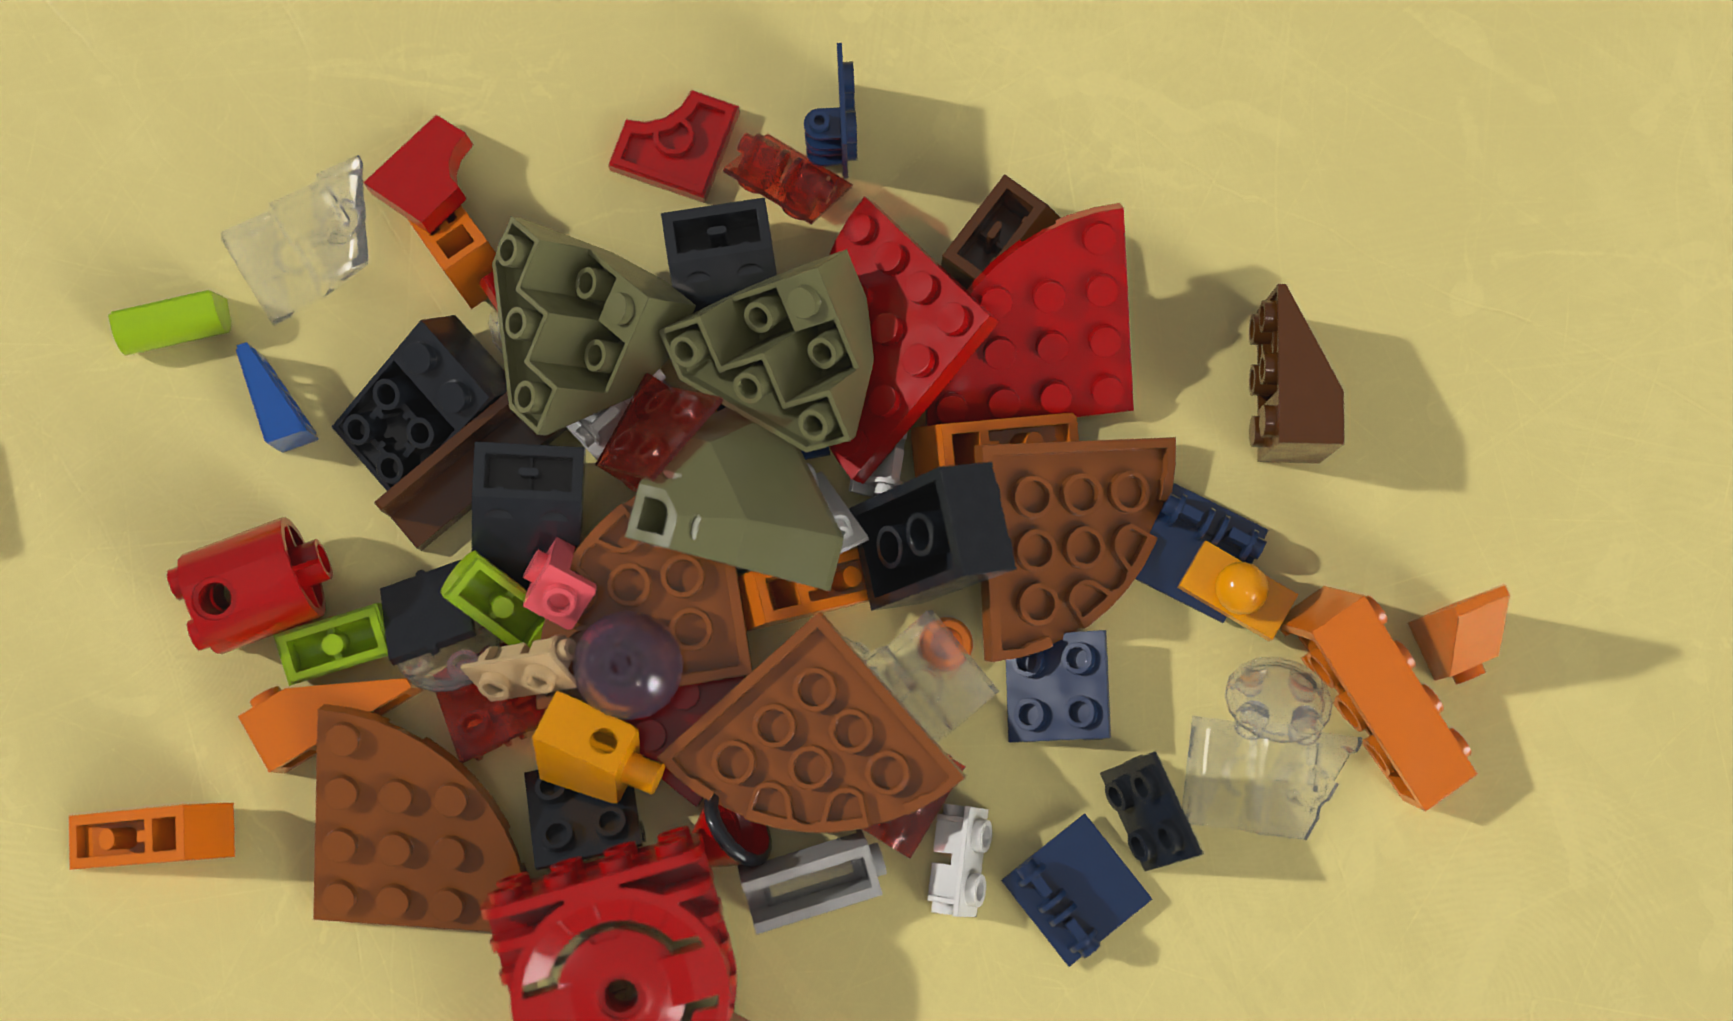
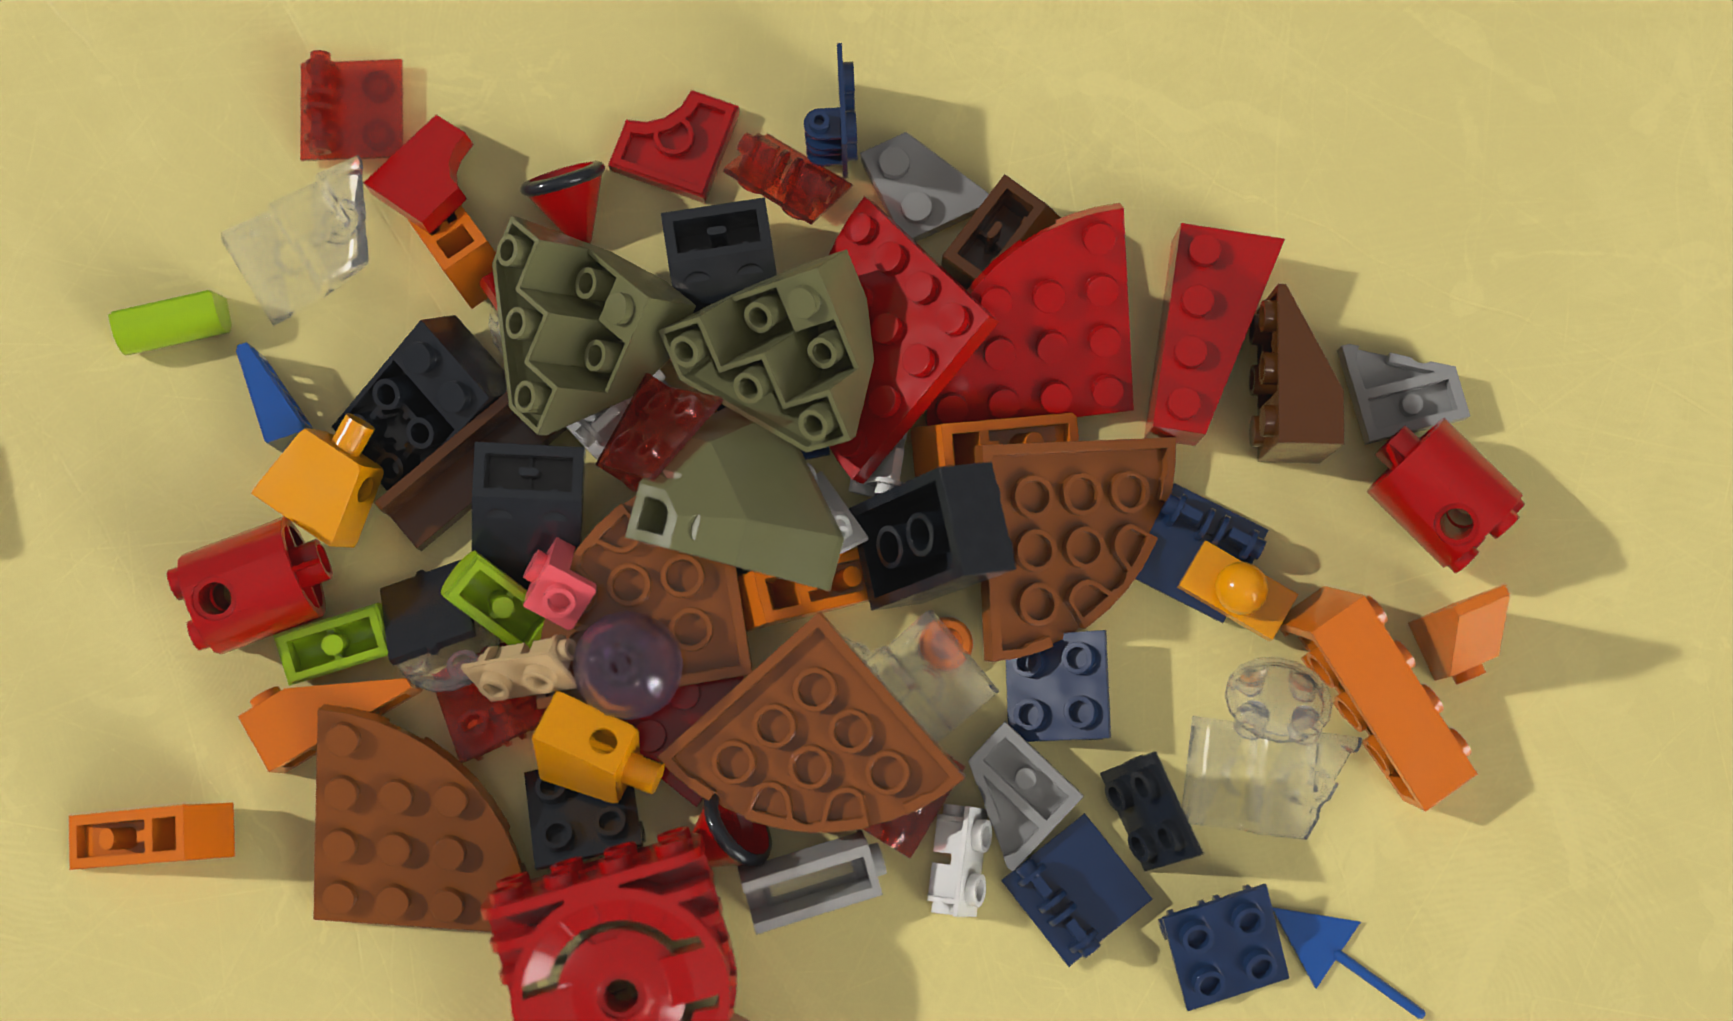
(325, 482): none -> light orange torso
(350, 108): none -> clear red hinge
(568, 197): none -> red hat
(920, 187): none -> light grey wing
(1020, 793): none -> light grey wing
(1205, 315): none -> red wedge
(1225, 946): none -> dark blue hinge
(1320, 942): none -> blue piece
(1400, 392): none -> light grey wing
(1435, 477): none -> red cylinder

